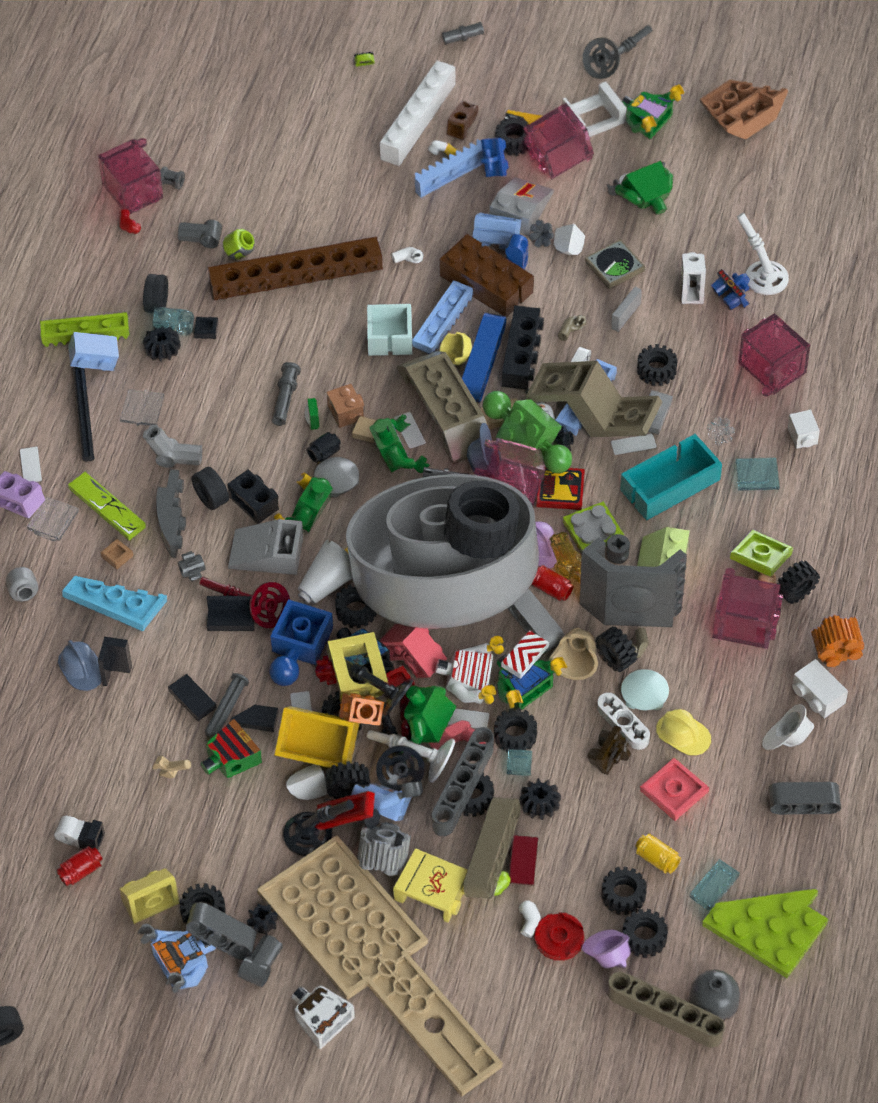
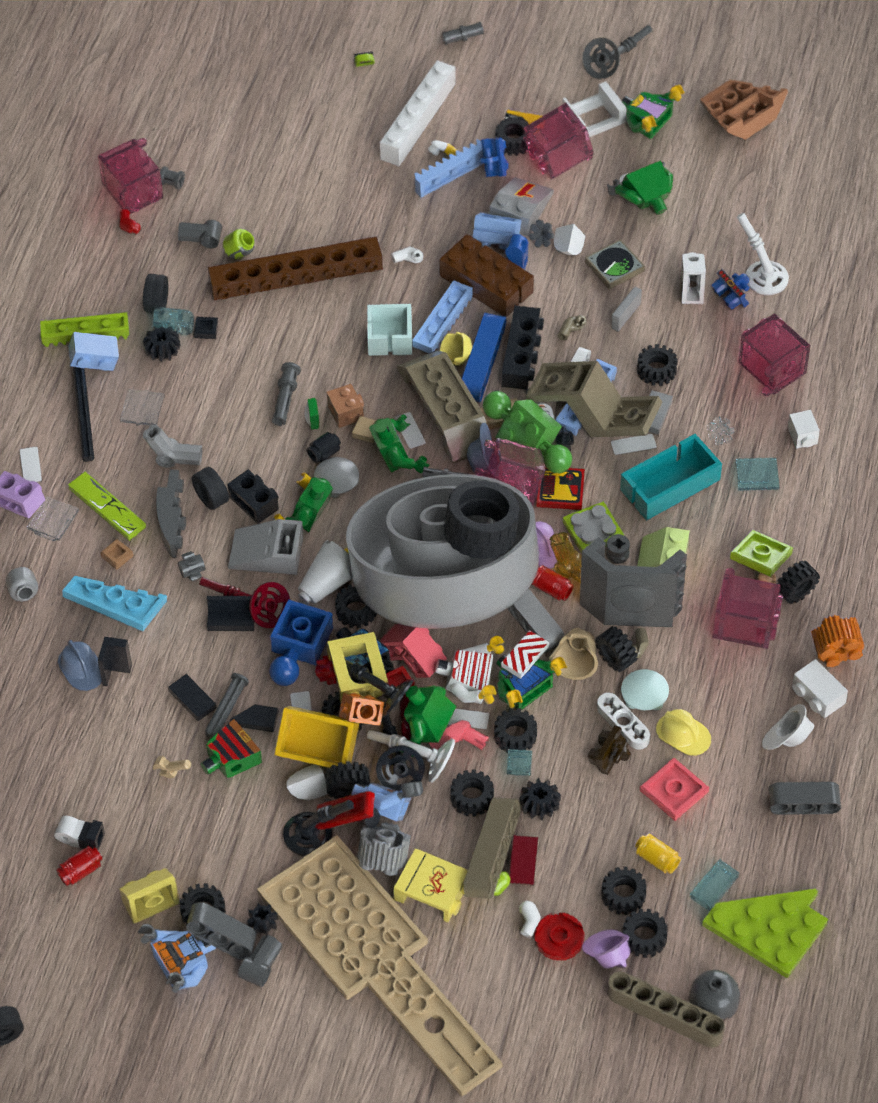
(322, 1014): white torso -> none
(461, 120): reddish brown leg -> none
(462, 791): dark grey beam -> none

